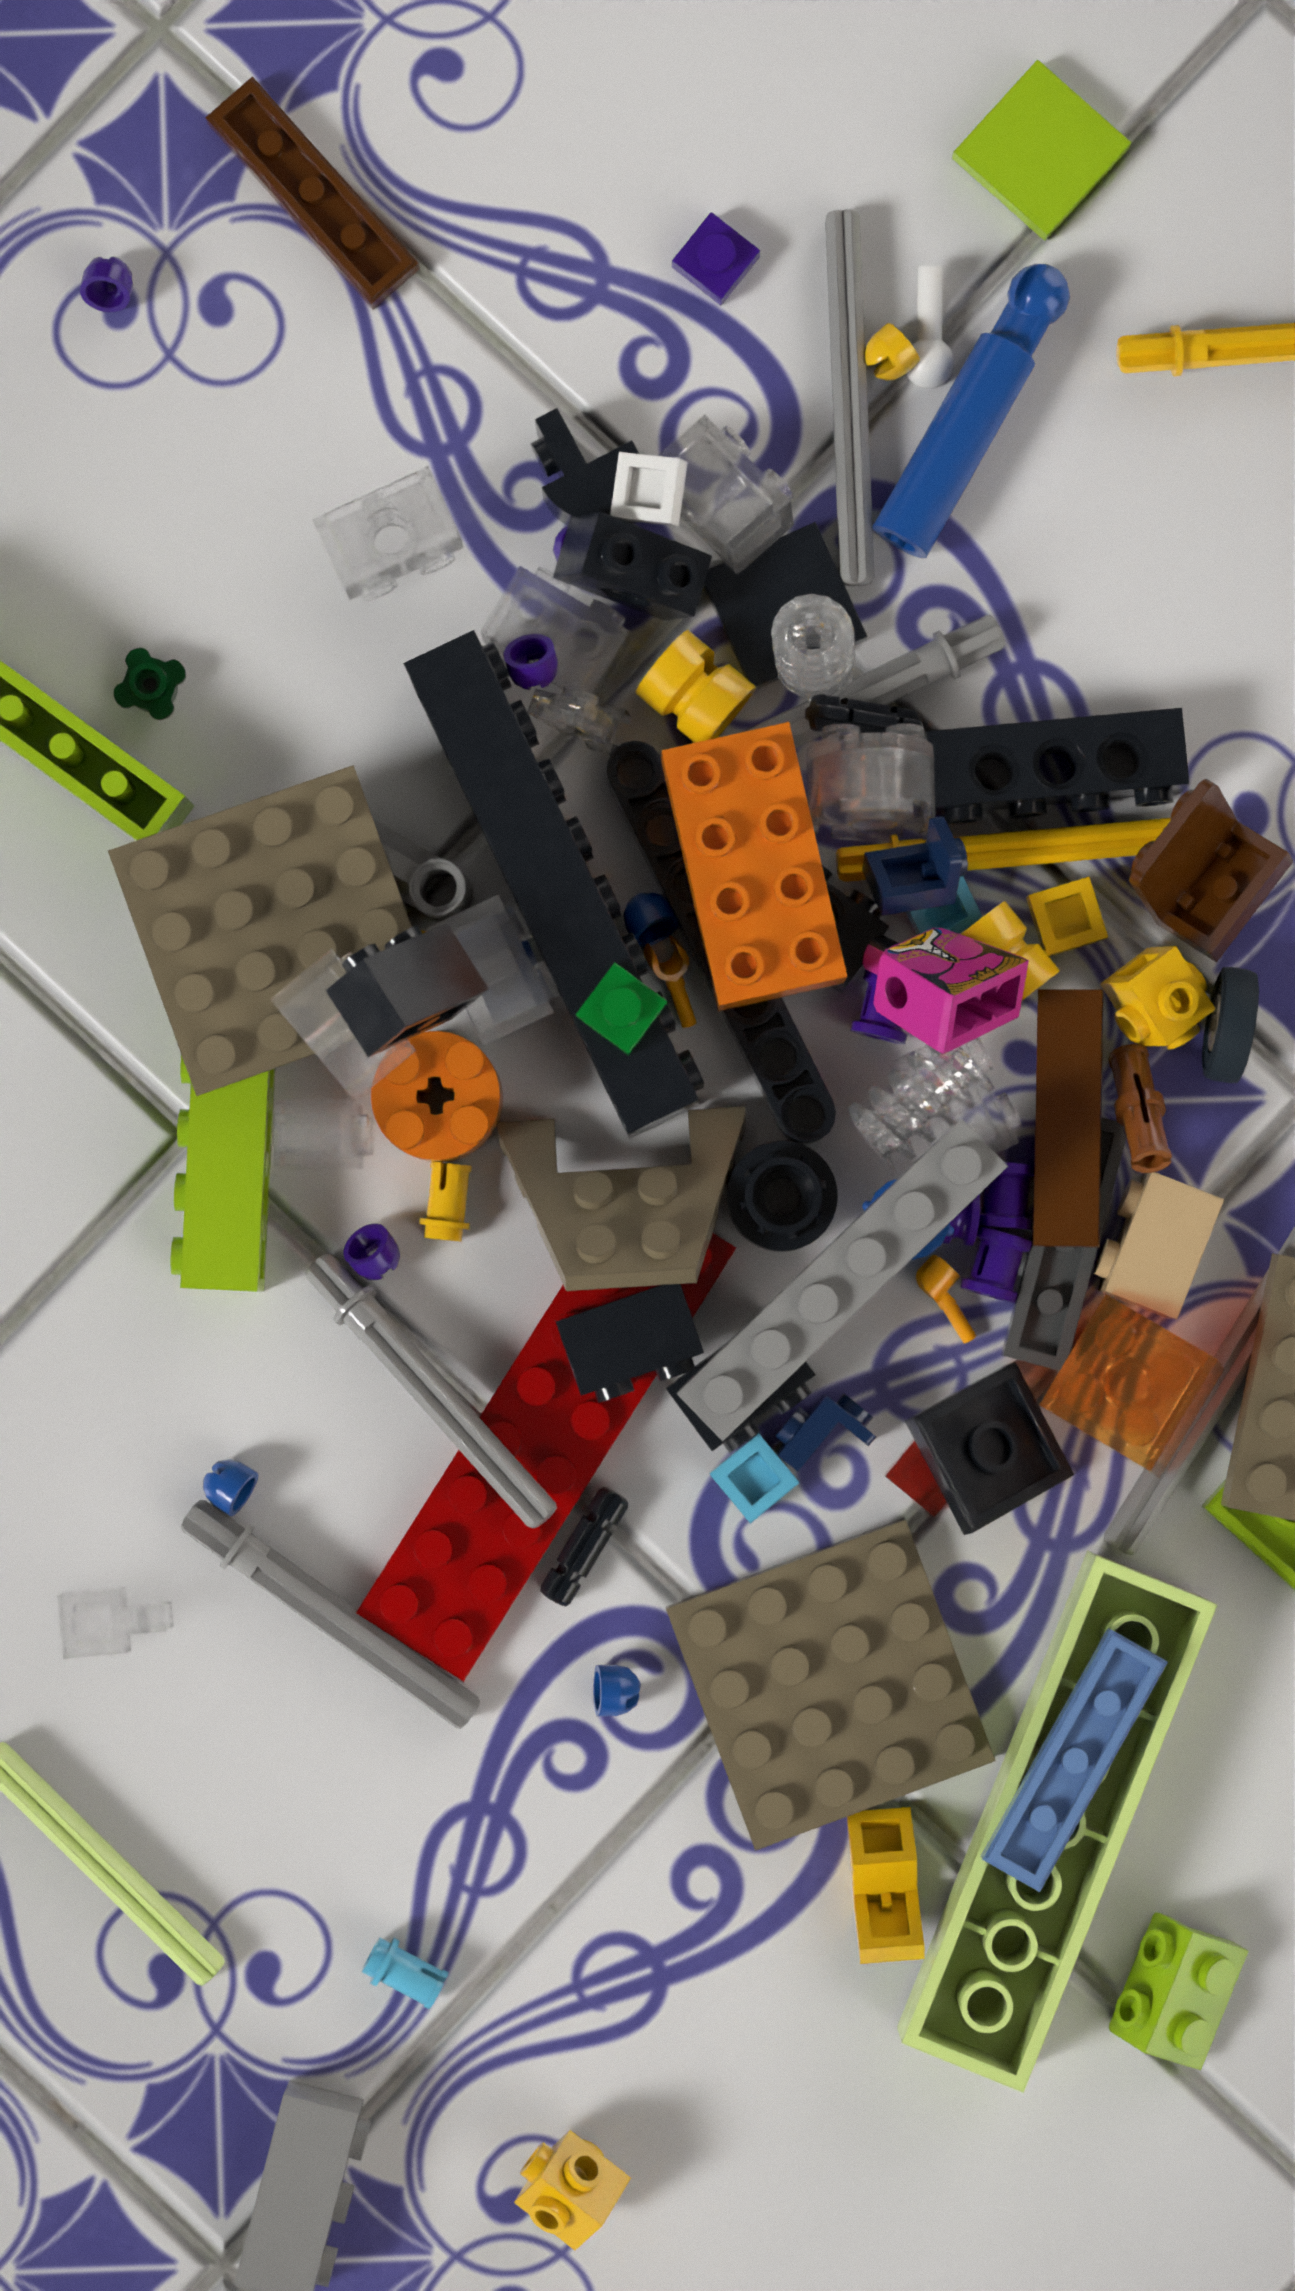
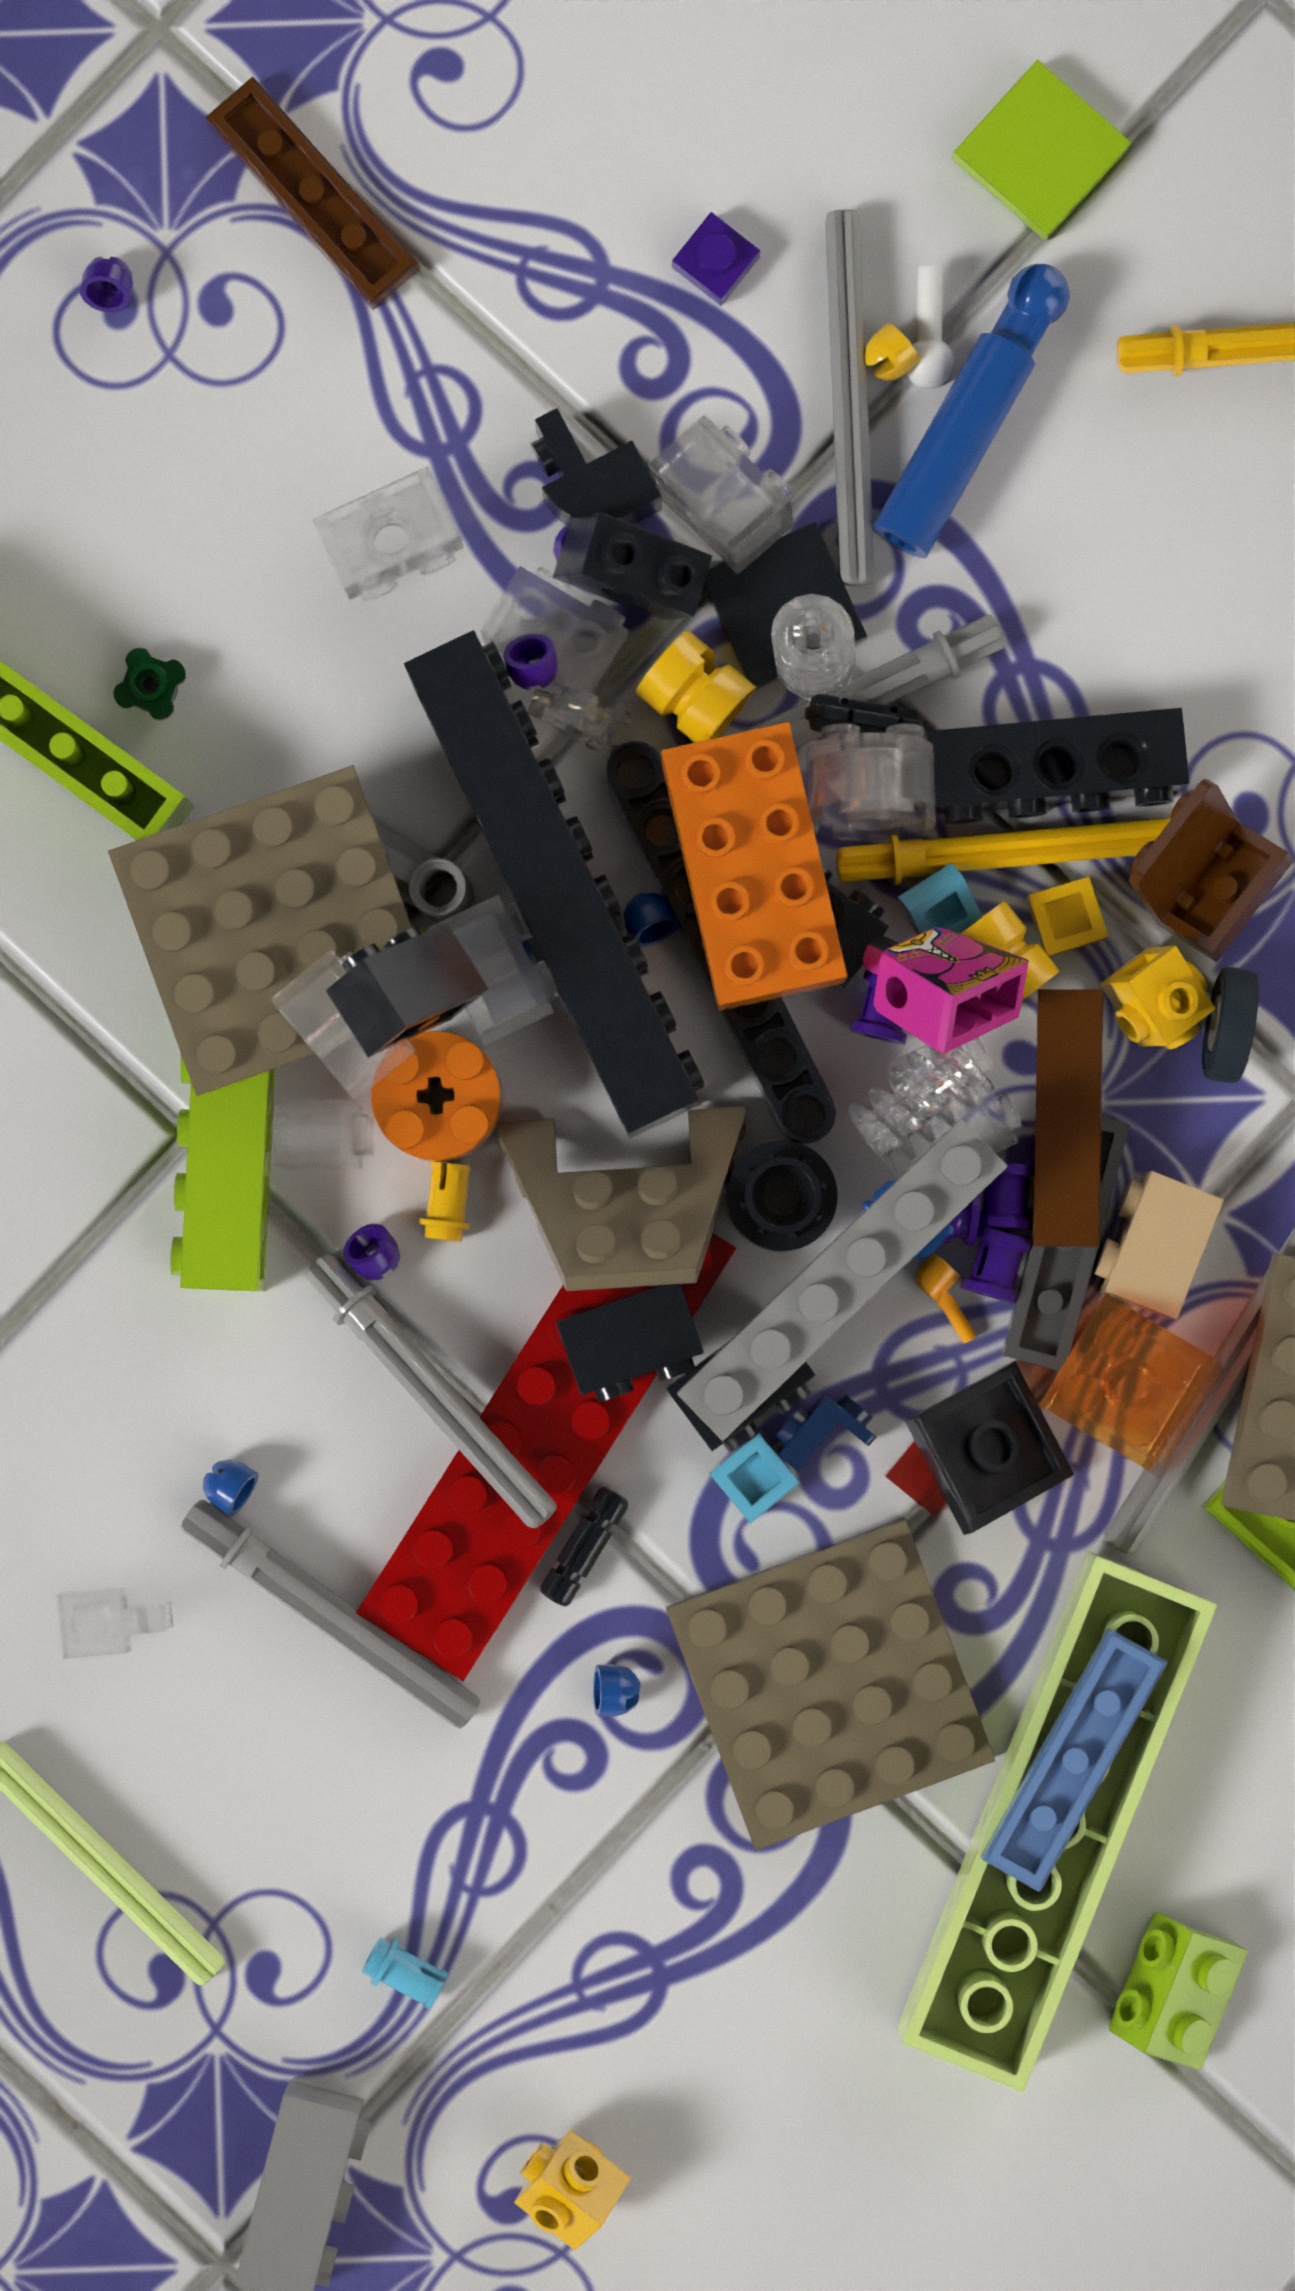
(621, 1008): green plate -> none
(648, 489): white plate -> none
(672, 973): light orange hand -> none
(885, 1885): yellow slope -> none
(918, 873): dark blue bracket -> none
(1140, 1108): dark orange pin -> none

